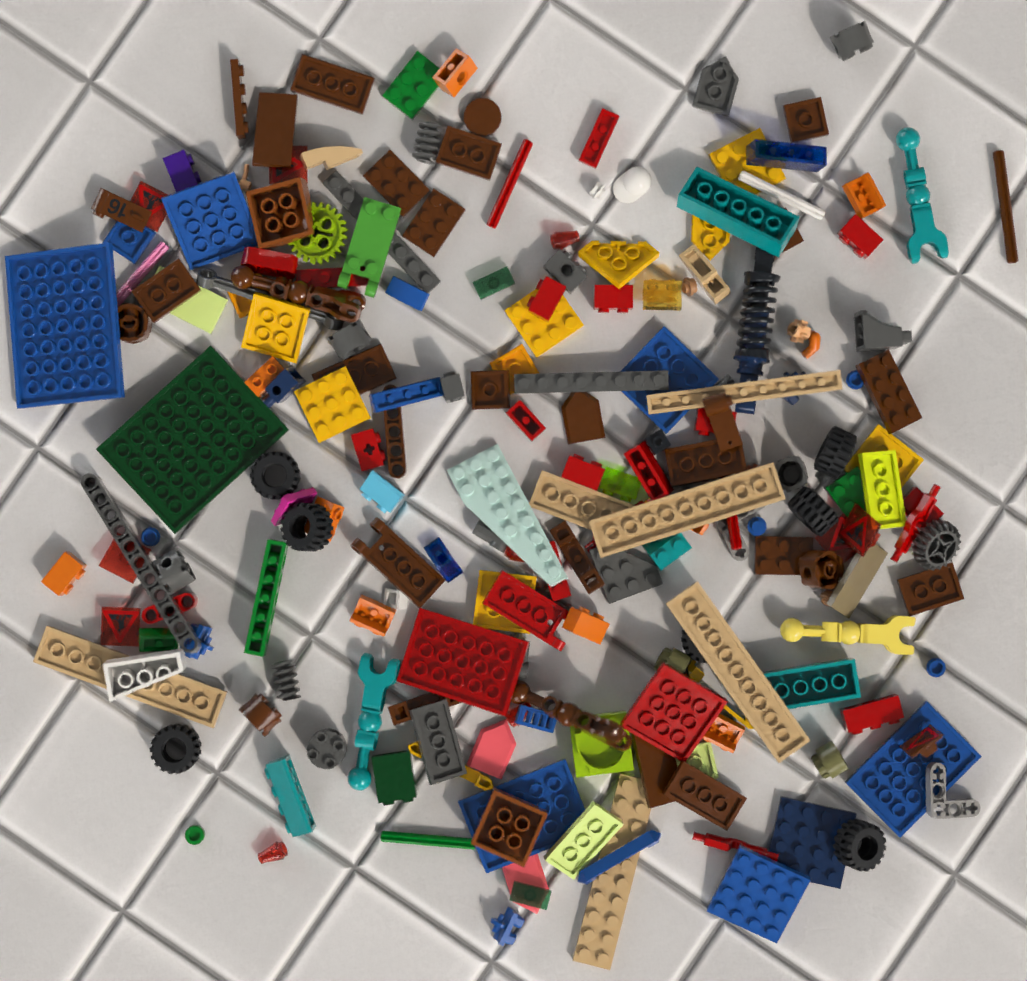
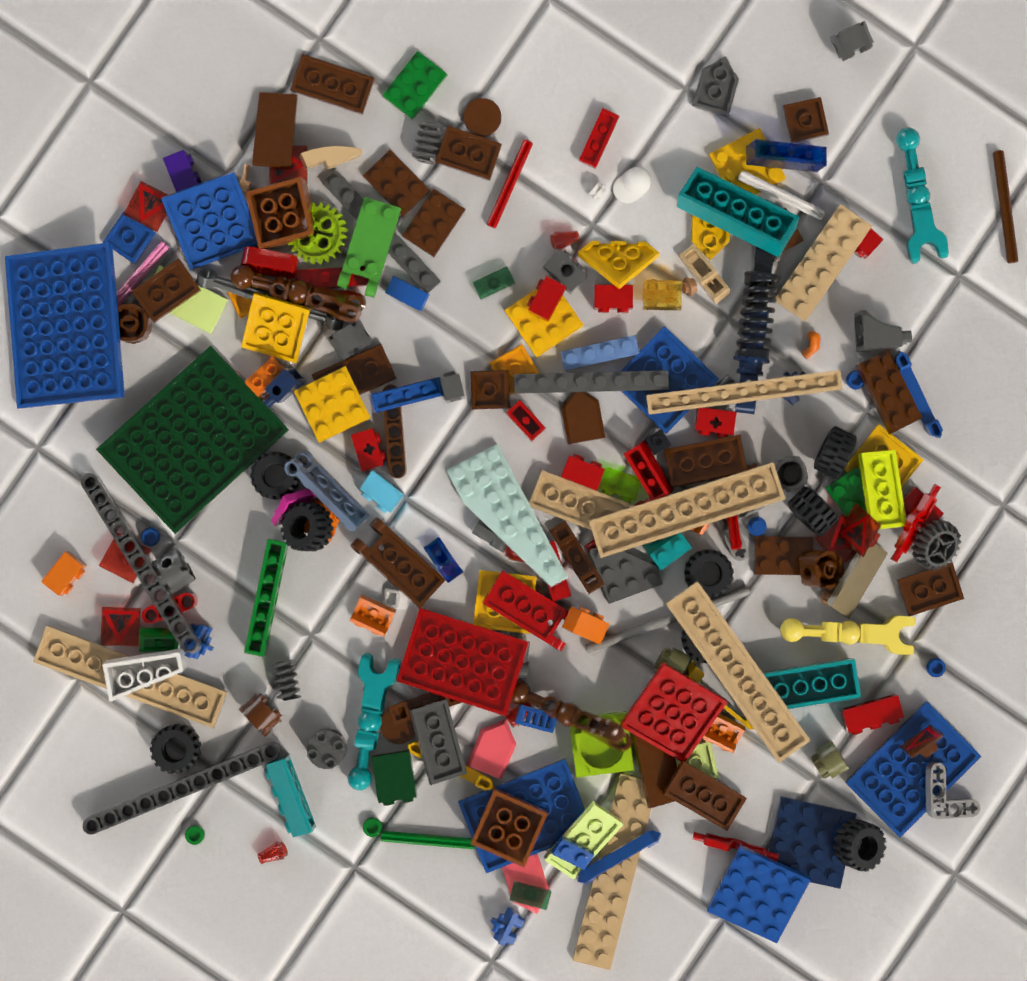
(121, 210): reddish brown door -> none
(173, 792): none -> dark grey beam
(240, 107): reddish brown plate -> none
(328, 491): none -> sand blue hinge
(372, 827): none -> green tile
(398, 733): none -> reddish brown tile
(455, 72): orange brick -> none
(572, 852): none -> blue plate
(600, 352): none -> medium blue plate
(660, 622): none -> light grey piece
(717, 558): none -> black tyre
(722, 420): reddish brown door -> none
(798, 331): light nougat gear -> none
(823, 262): none -> tan plate
(864, 195): orange bracket -> none
(930, 423): none -> blue piece

